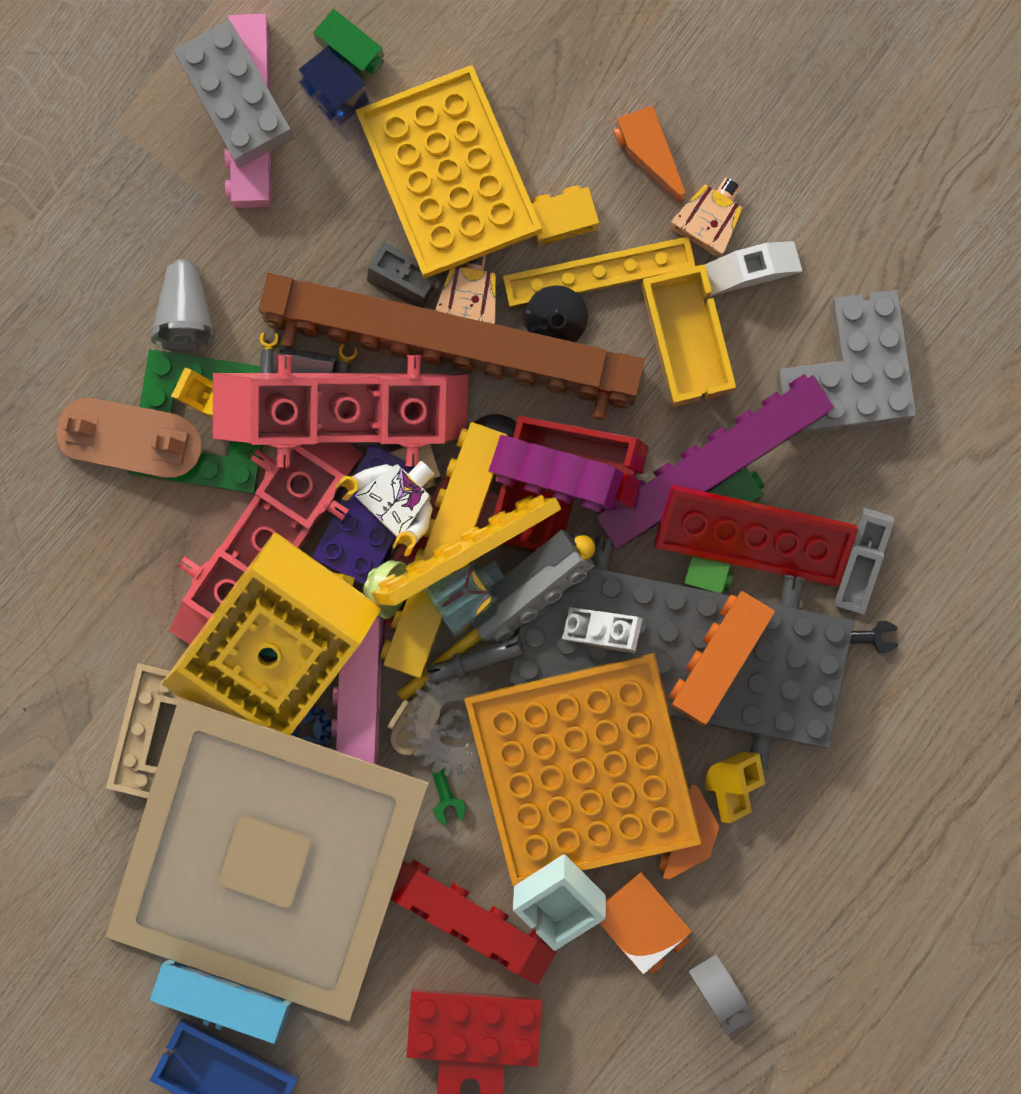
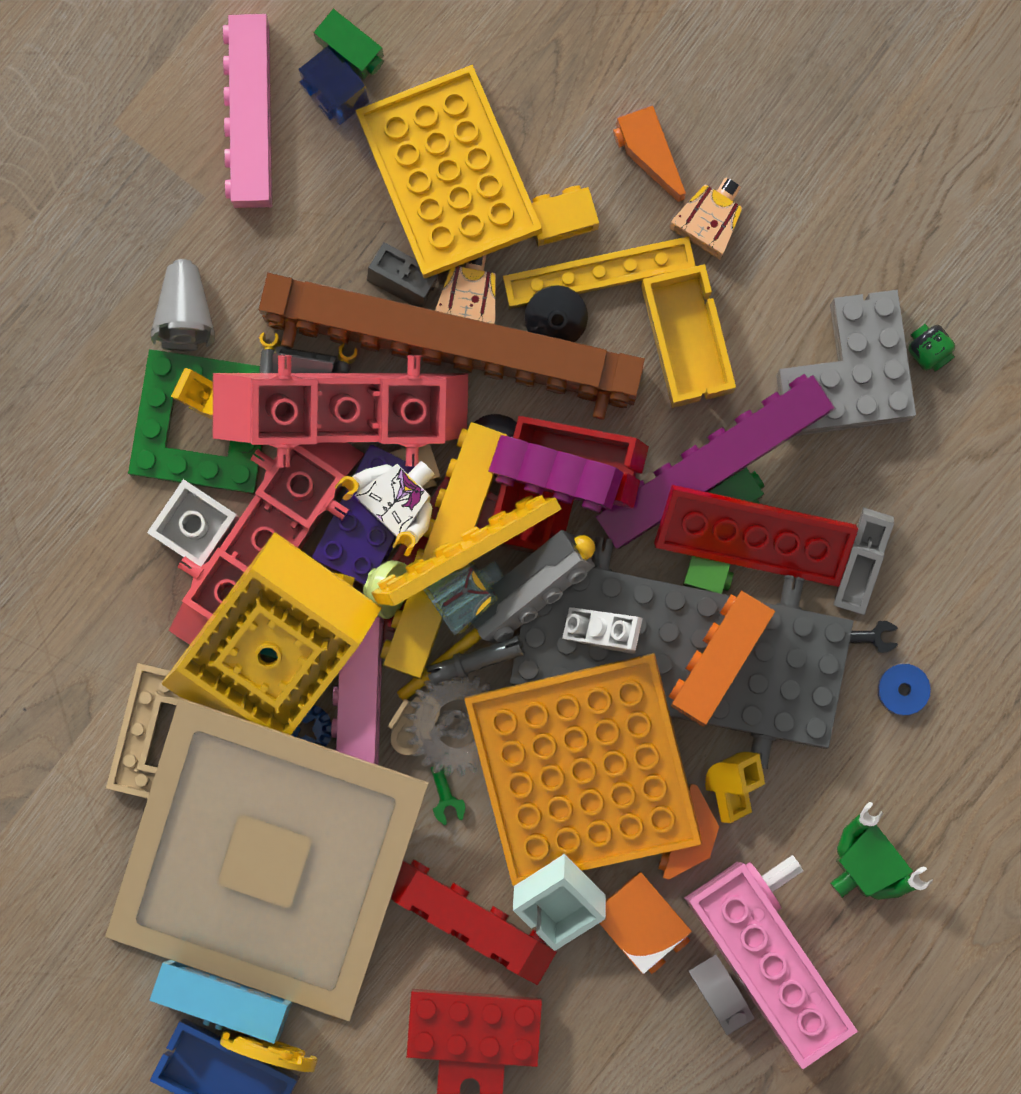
(128, 437): nougat piece -> none
(193, 524): none -> white brick
(233, 93): light grey brick -> none
(276, 1054): none -> yellow tile
(753, 266): white slope -> none
(767, 959): none -> bright pink piece
(873, 862): none -> green torso
(918, 686): none -> blue piece
(931, 347): none -> green head

